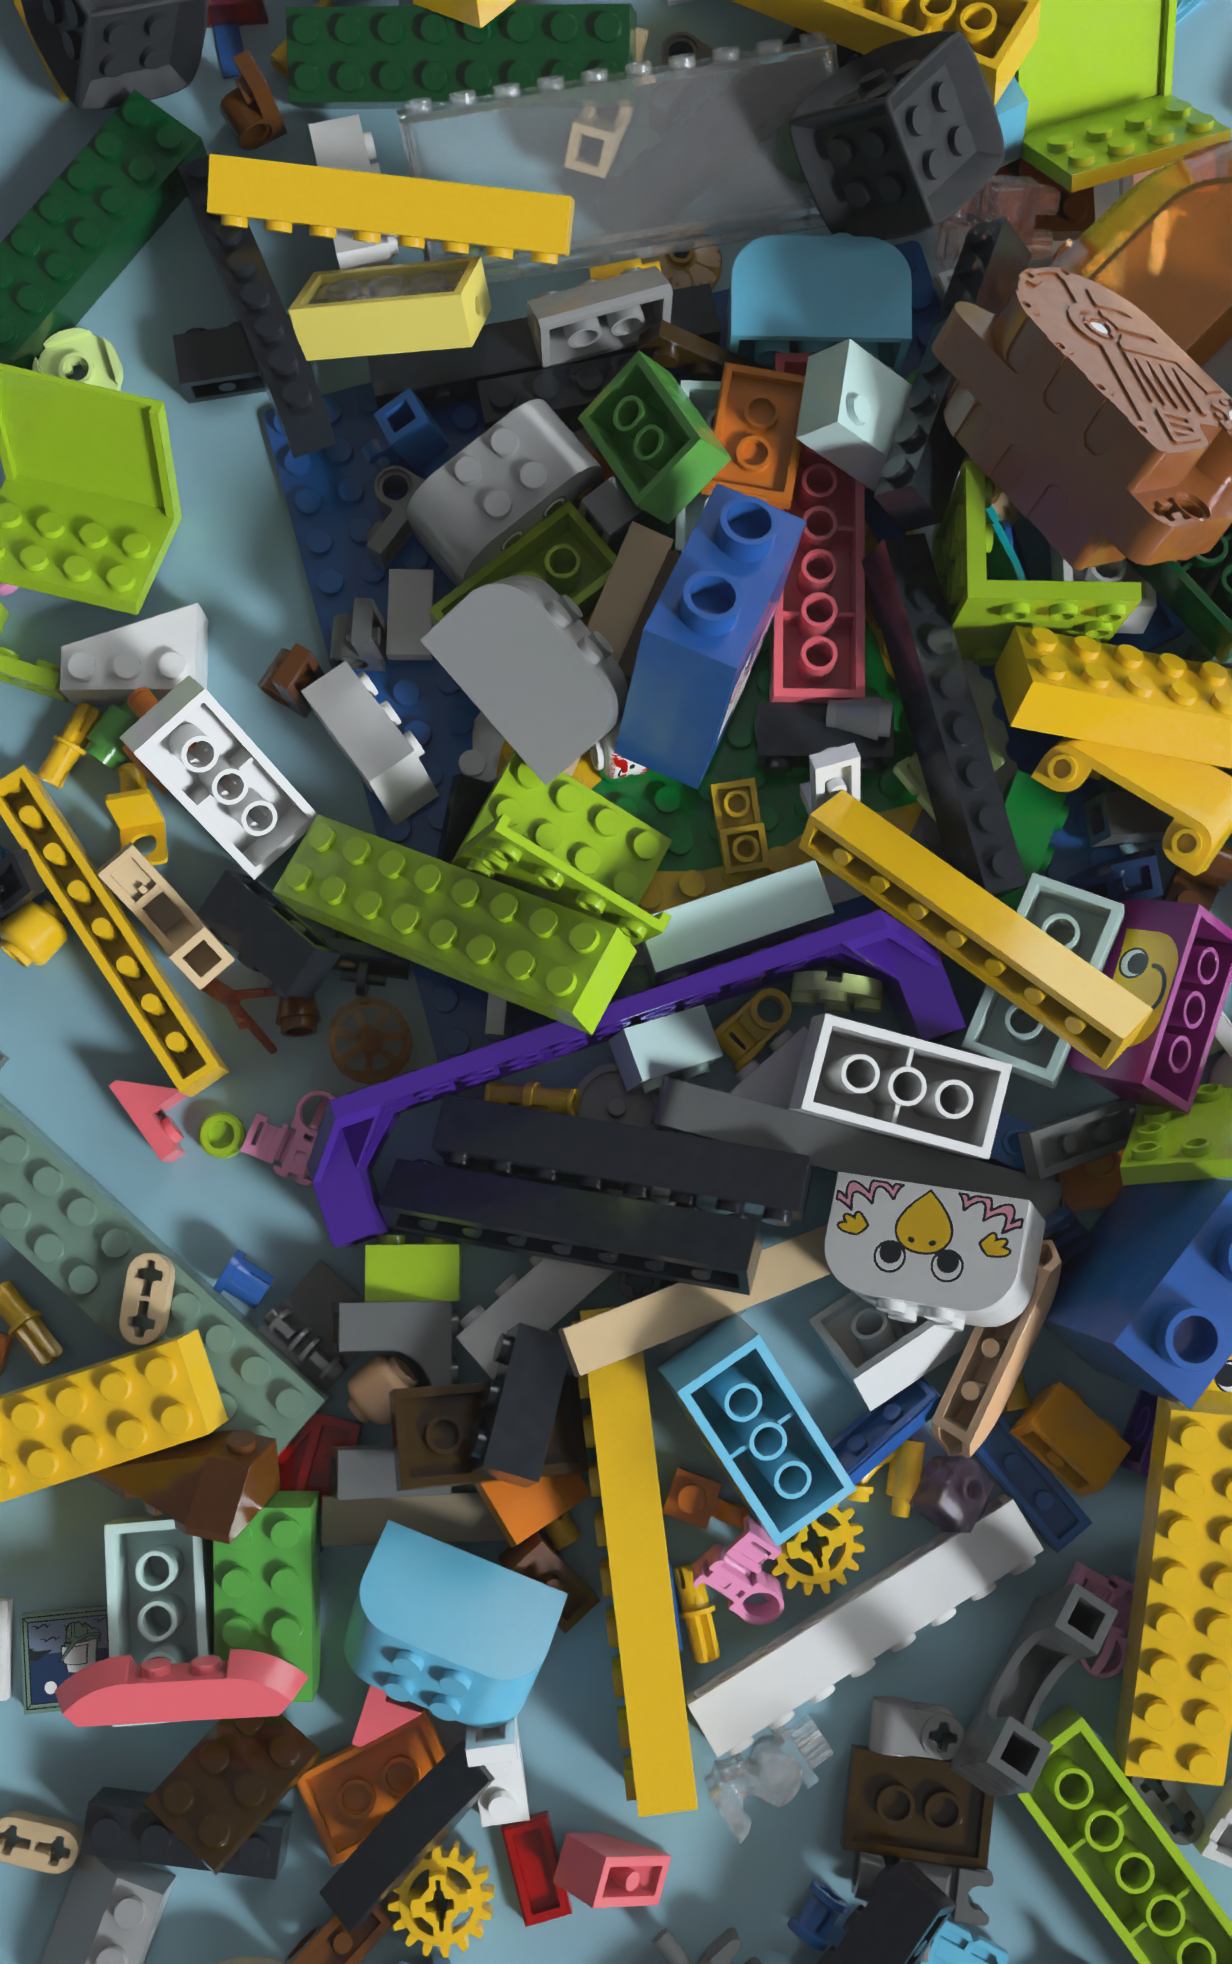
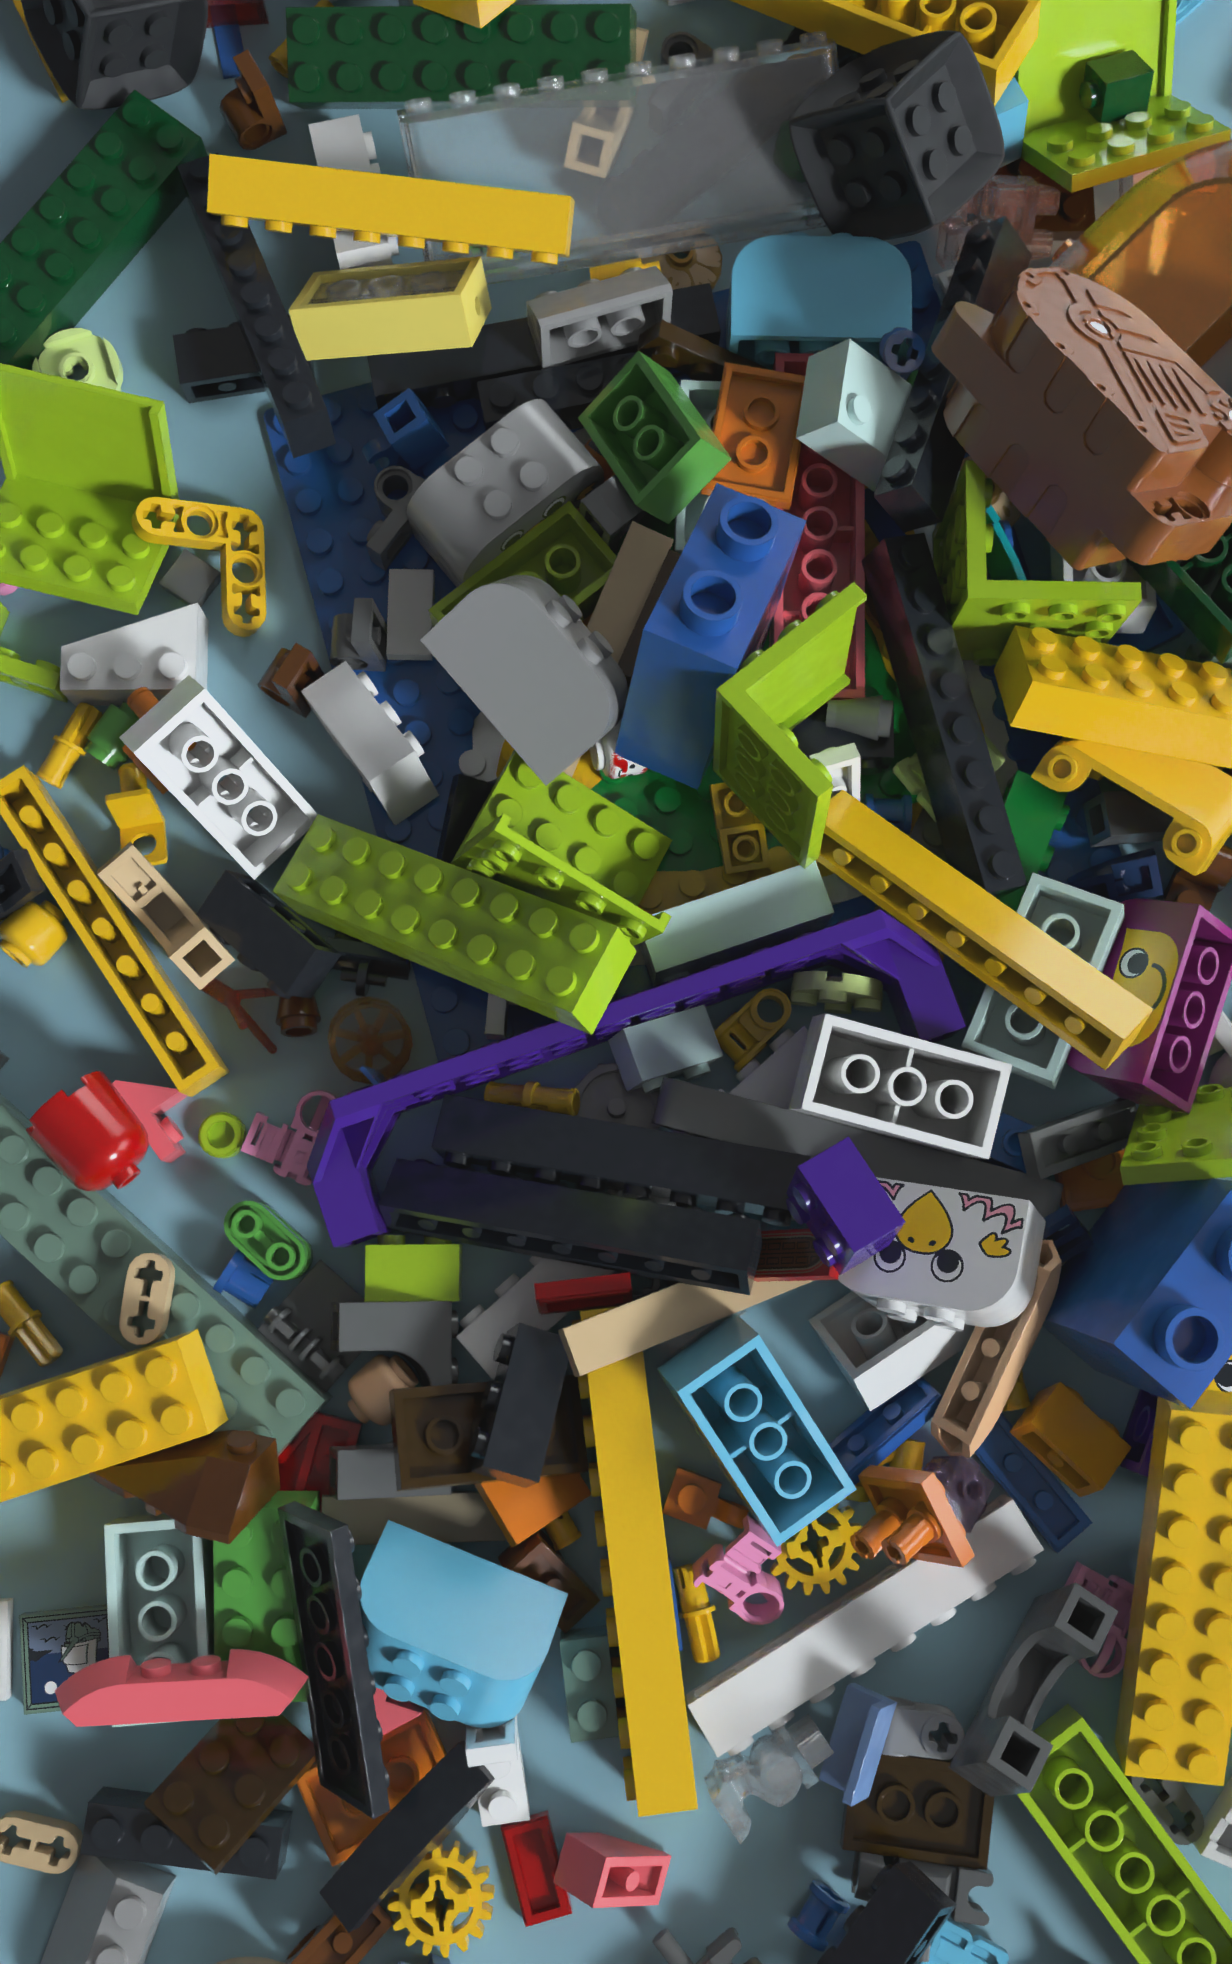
(91, 1135): none -> red cylinder
(190, 579): none -> dark grey tile
(221, 538): none -> yellow beam
(268, 1240): none -> bright green brick
(334, 1657): none -> black plate
(373, 1075): none -> blue window
(583, 1293): none -> red tile
(589, 1684): none -> sand green brick
(763, 704): none -> lime bracket
(791, 1257): none -> tile
(843, 1207): none -> dark purple brick
(857, 1742): none -> medium blue panel
(895, 811): none -> blue bush
(906, 363): none -> blue bush
(910, 1519): none -> orange plate
(1116, 86): none -> dark green brick

